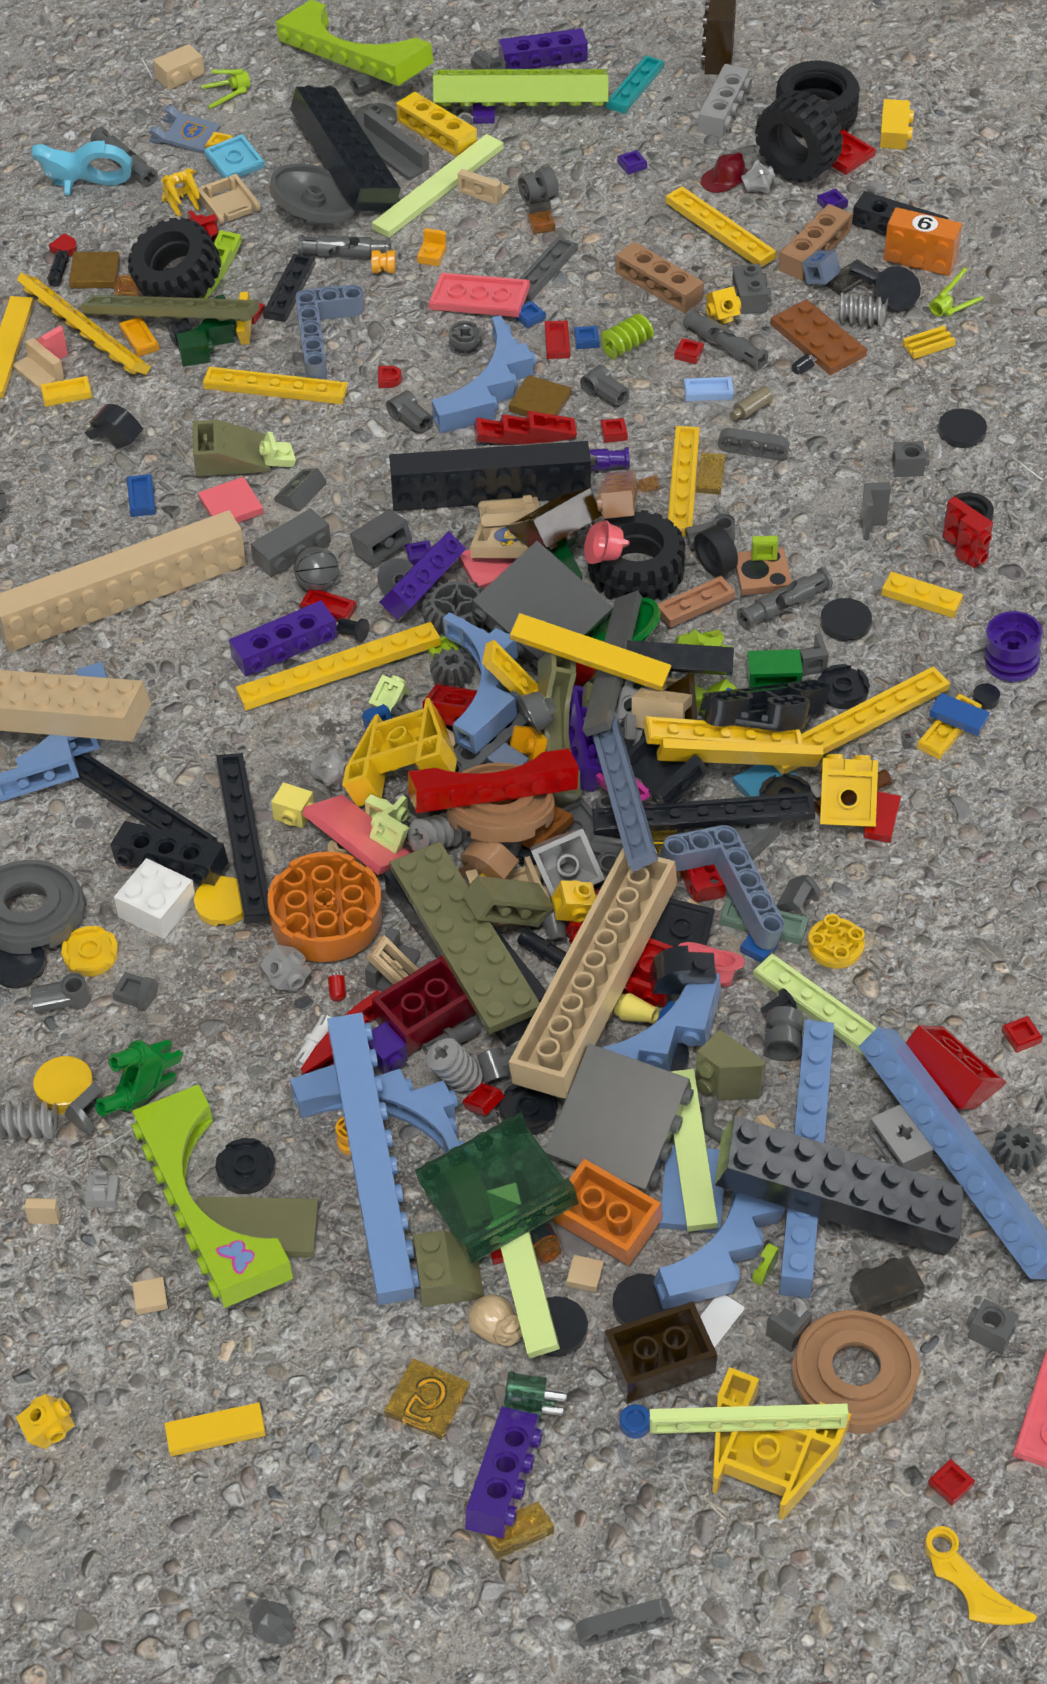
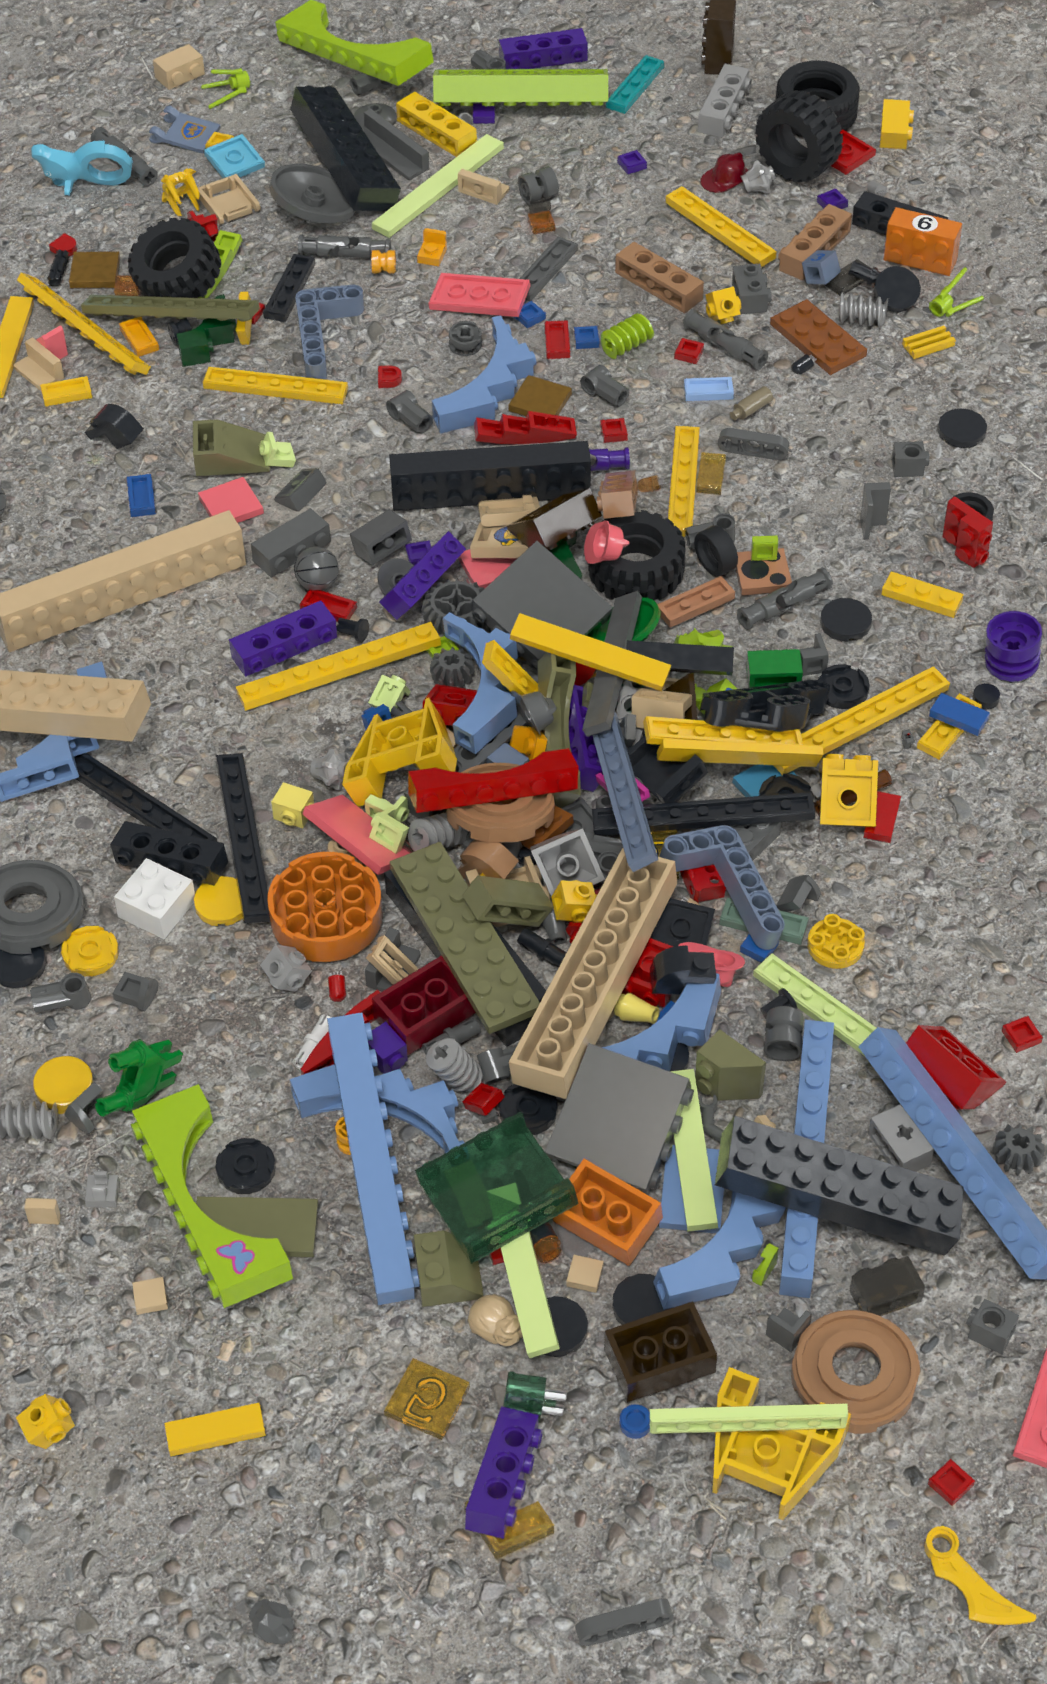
(720, 1317): white sticker -> none

